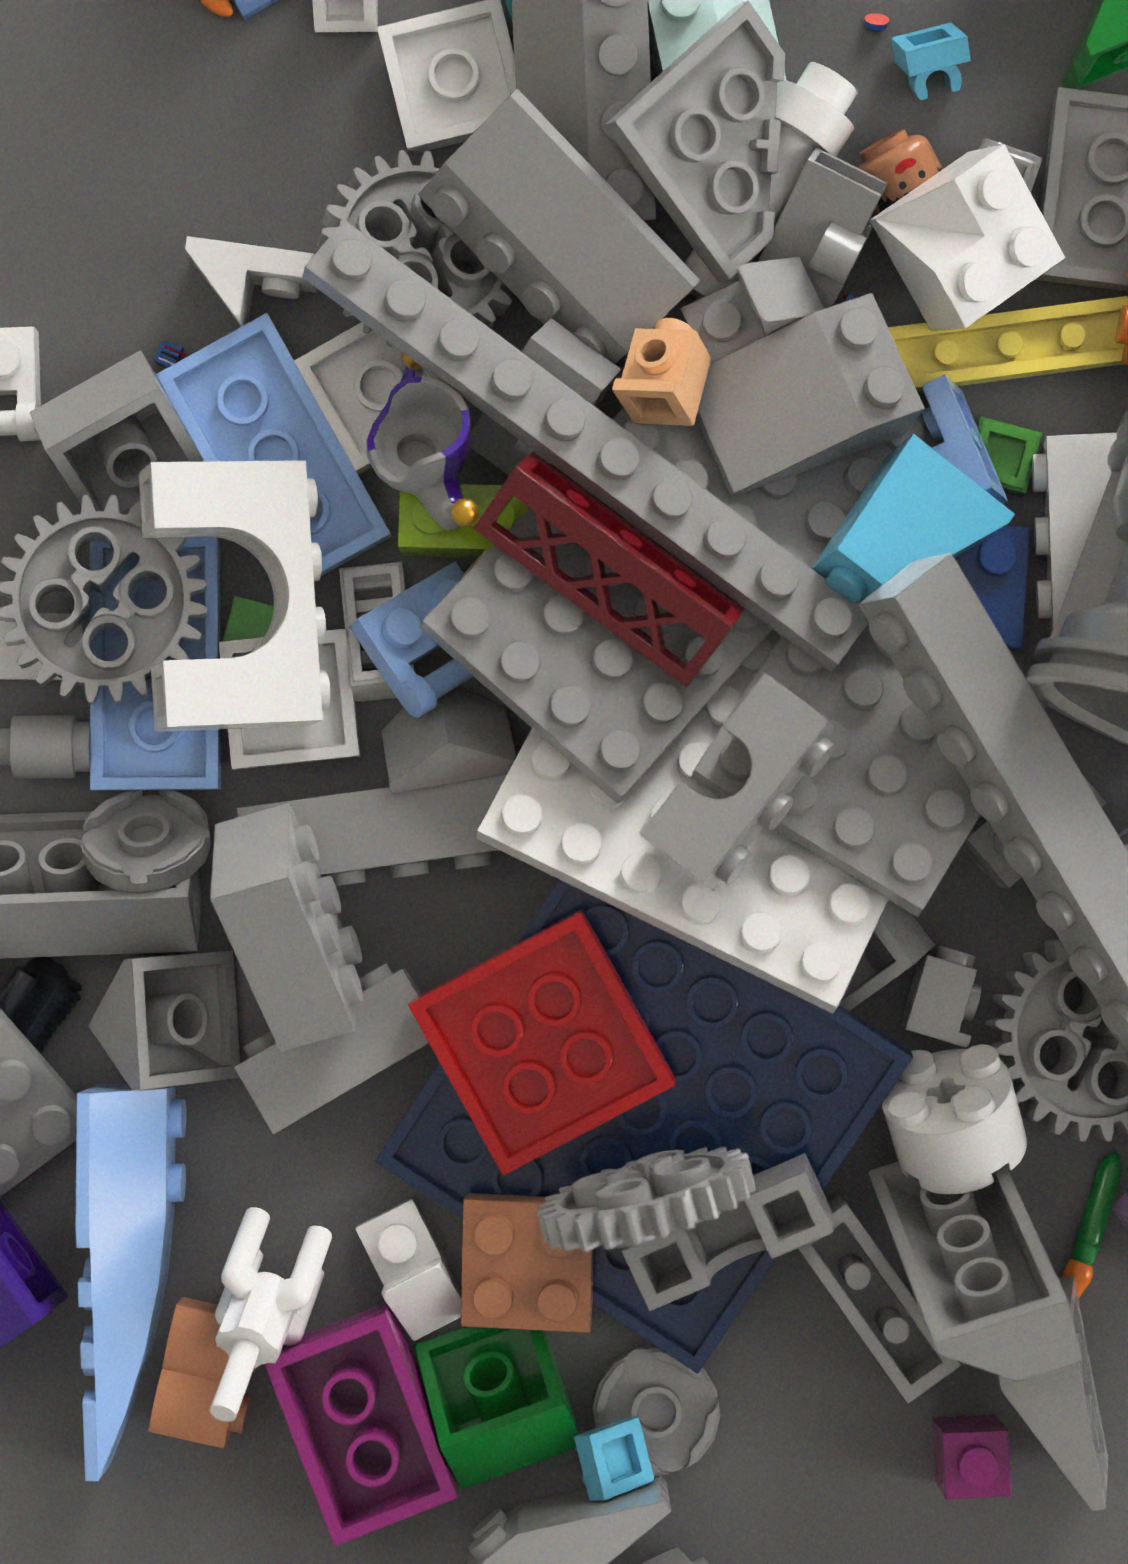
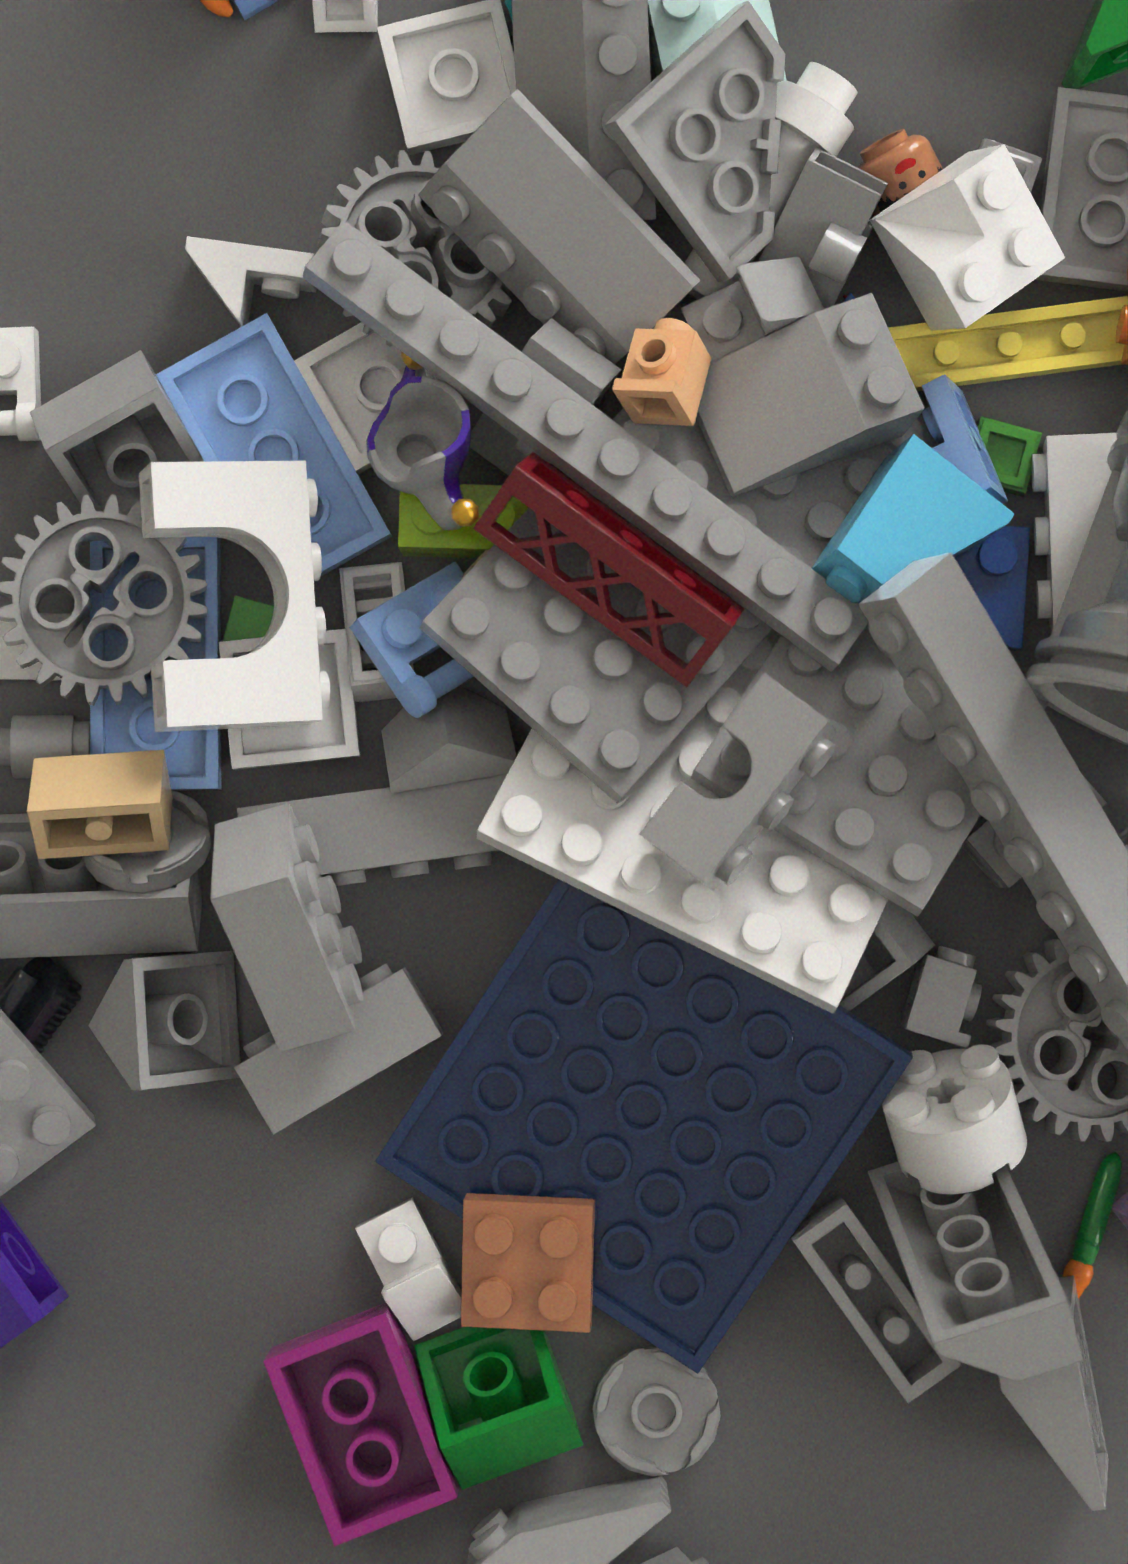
(100, 804): none -> tan brick
(127, 1220): light blue wedge -> none
(169, 354): blue piece -> none
(191, 1379): nougat brick -> none
(262, 1308): white plant -> none
(542, 1042): red plate -> none
(614, 1459): medium azure tile -> none
(646, 1199): light grey gear -> none
(777, 1218): light grey arch -> none
(876, 22): coral piece -> none
(930, 51): medium azure tile -> none
(971, 1457): magenta brick -> none

